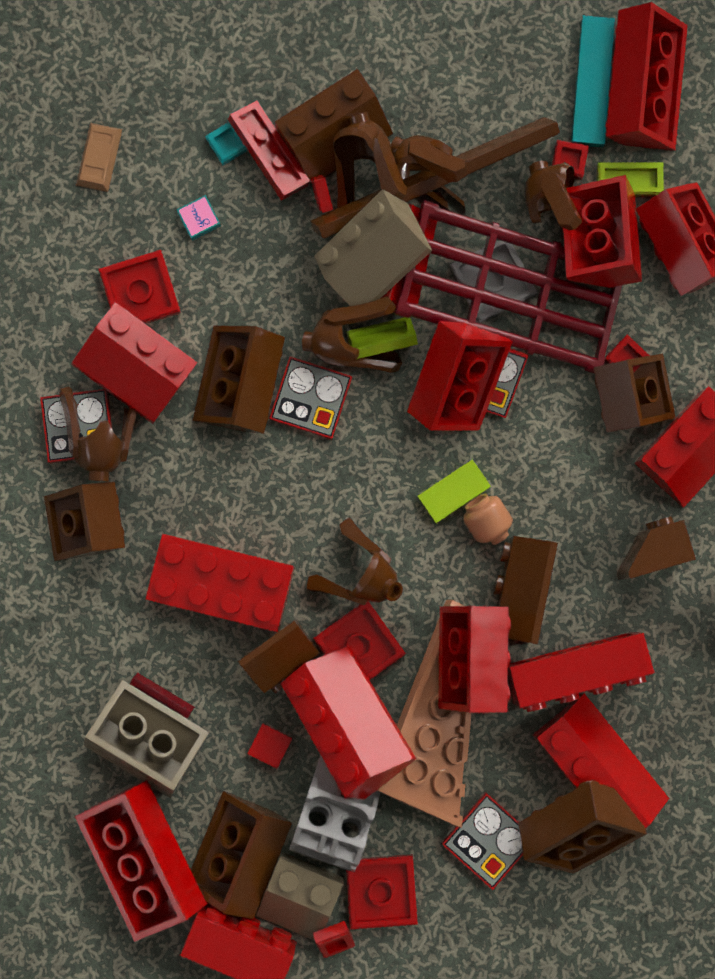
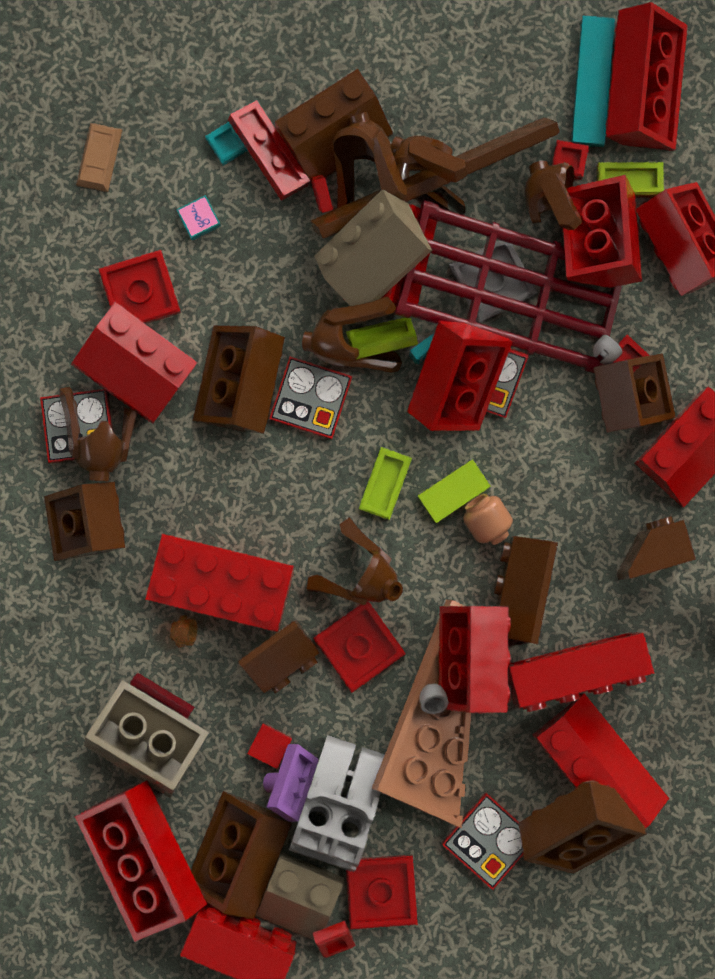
(184, 631): none -> clear orange plate
(291, 783): none -> medium lavender tile
(348, 723): slope -> none
(385, 483): none -> lime tile
(419, 352): none -> teal tile
(433, 699): none -> light grey hinge
(608, 349): none -> light grey hinge

